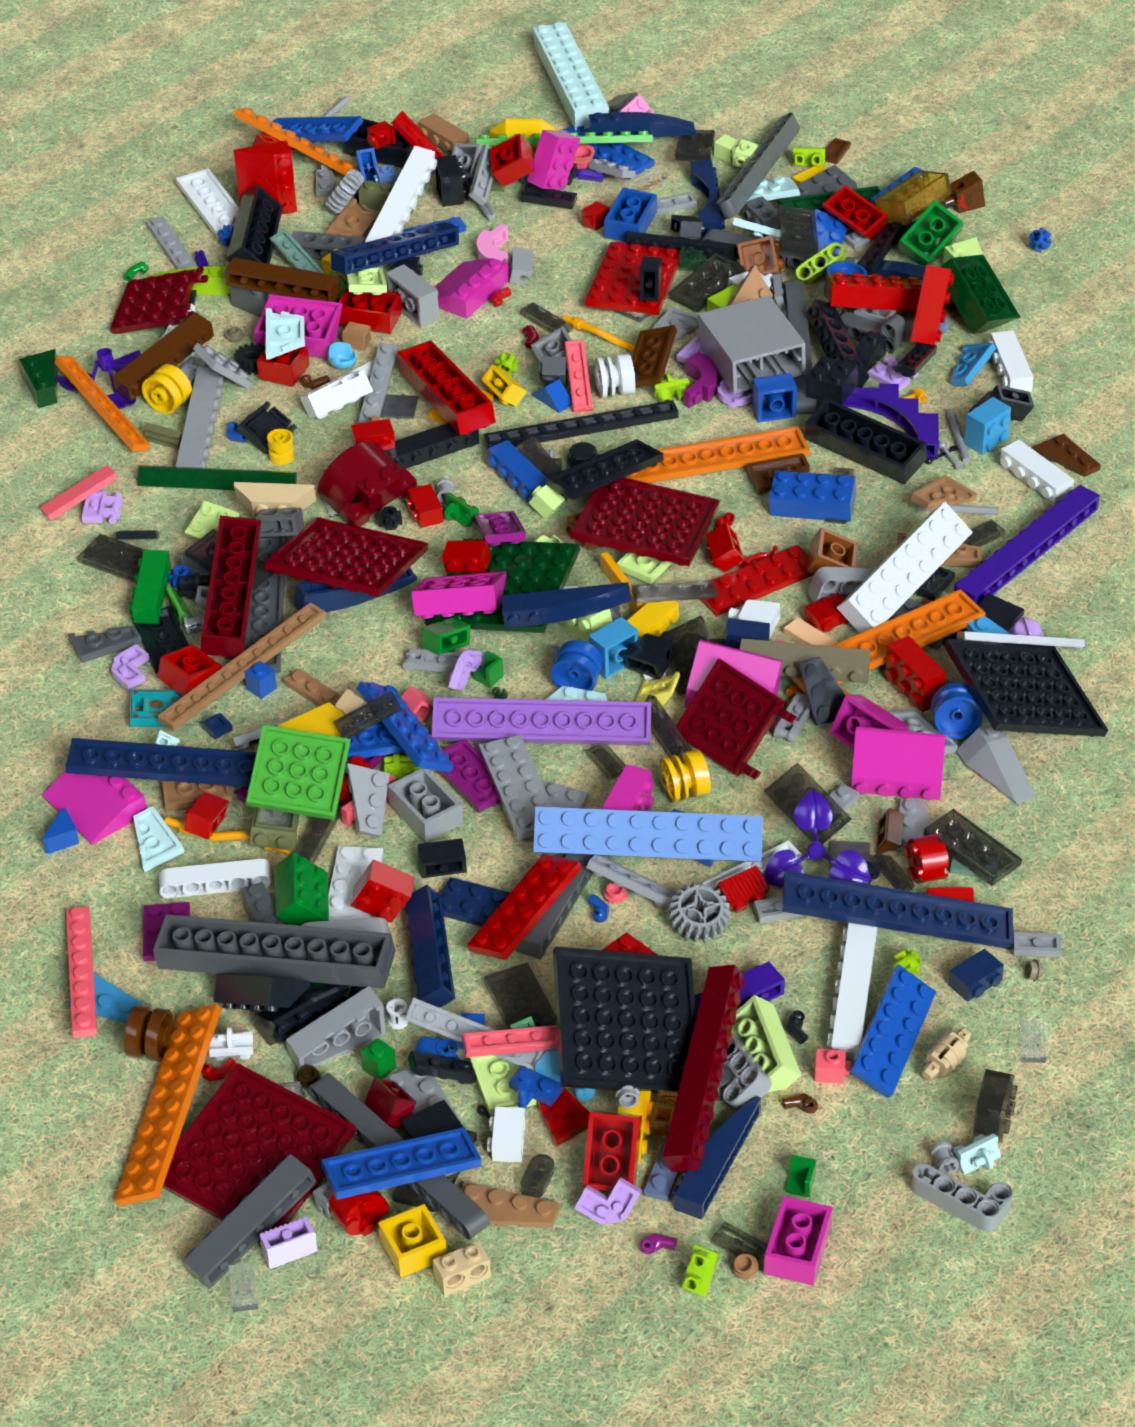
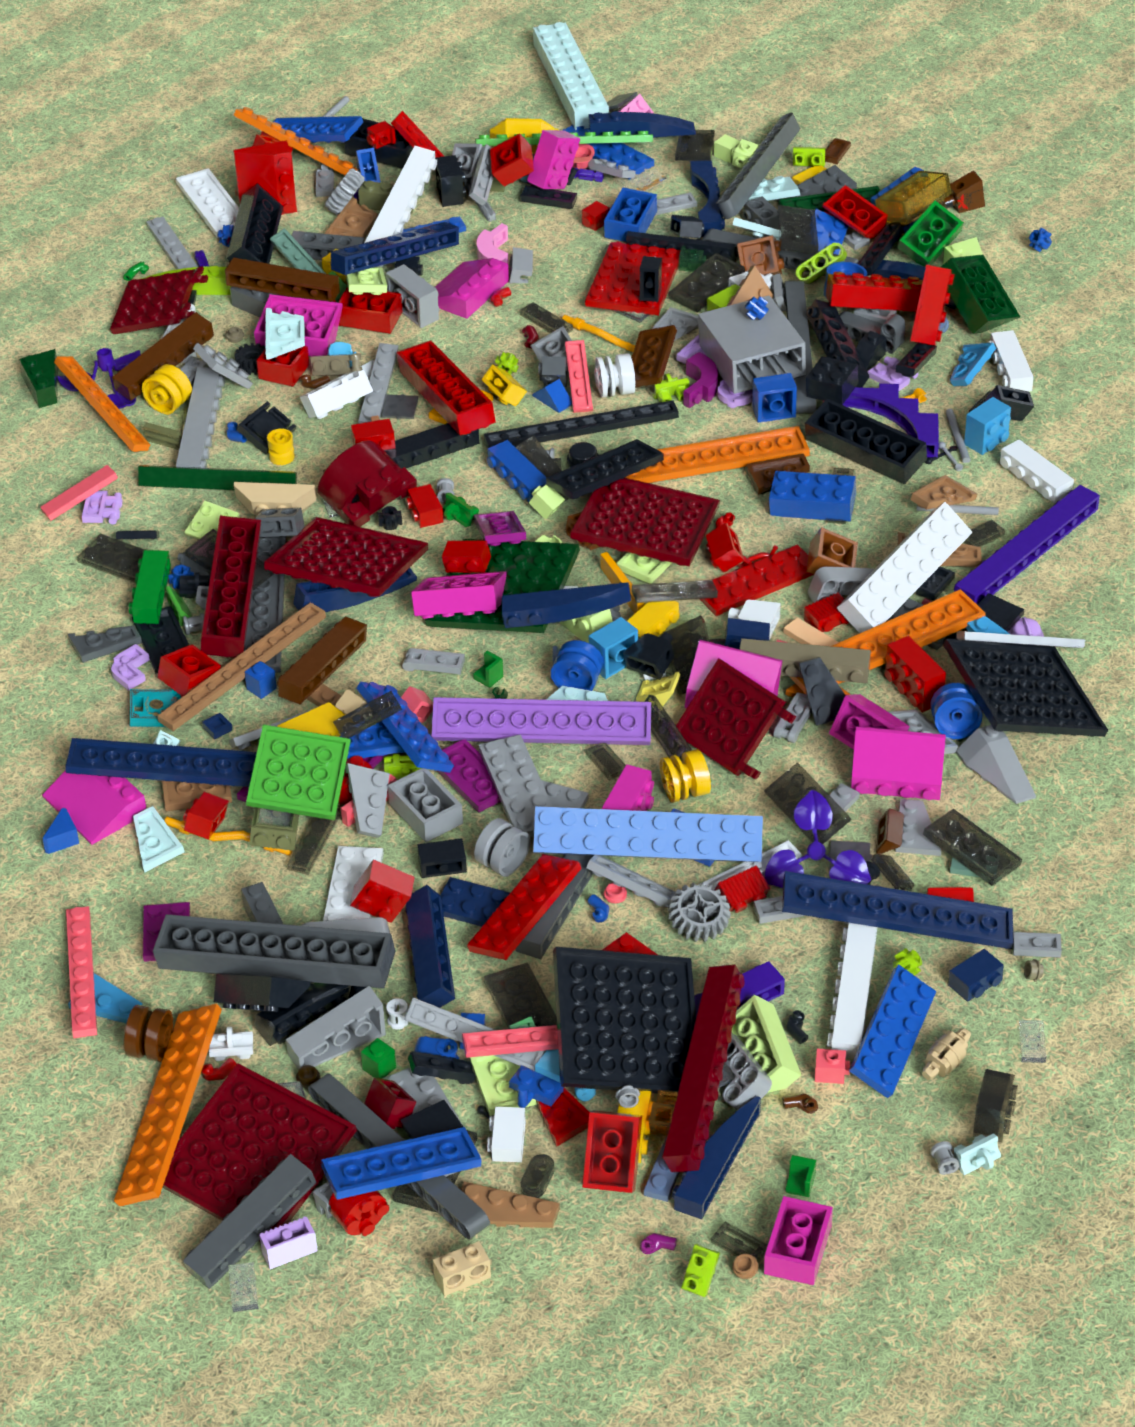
(213, 878): white beam -> none
(301, 891): green brick -> none
(322, 660): none -> reddish brown brick
(335, 364): none -> dark tan plate
(357, 335): medium nougat brick -> none
(386, 174): medium blue brick -> none
(412, 1240): yellow brick -> none
(442, 133): medium nougat brick -> none
(445, 635): green brick -> none
(468, 661): lavender plate -> none
(502, 847): none -> light grey wheel
(611, 1208): lavender plate -> none
(756, 308): none -> blue gear
(926, 859): red brick -> none
(961, 1200): light grey beam -> none
(1068, 454): reddish brown wing -> none

